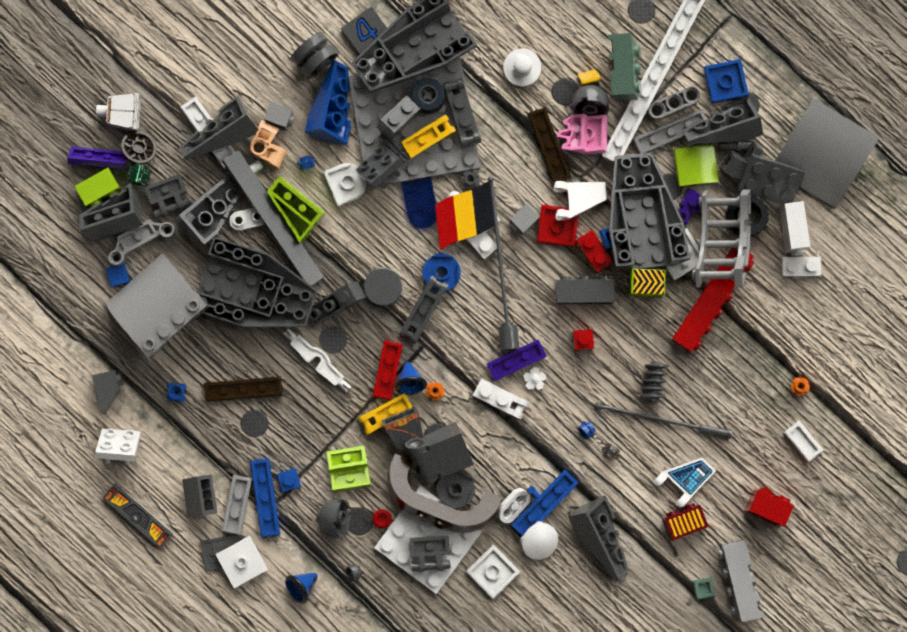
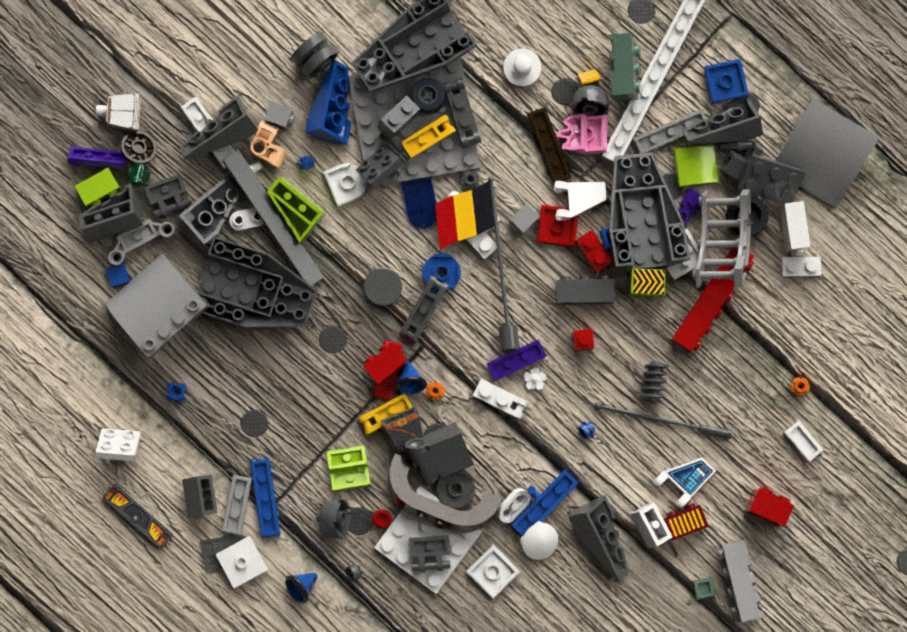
(107, 388): dark grey slope -> none
(243, 389): dark brown tile -> none
(289, 480): blue plate -> none
(325, 367): white piece -> none
(336, 303): dark grey slope -> none
(364, 29): dark grey tile -> none
(385, 363): none -> red brick
(610, 452): clear smoke plate -> none
(651, 525): none -> white brick
(680, 97): light grey beam -> none

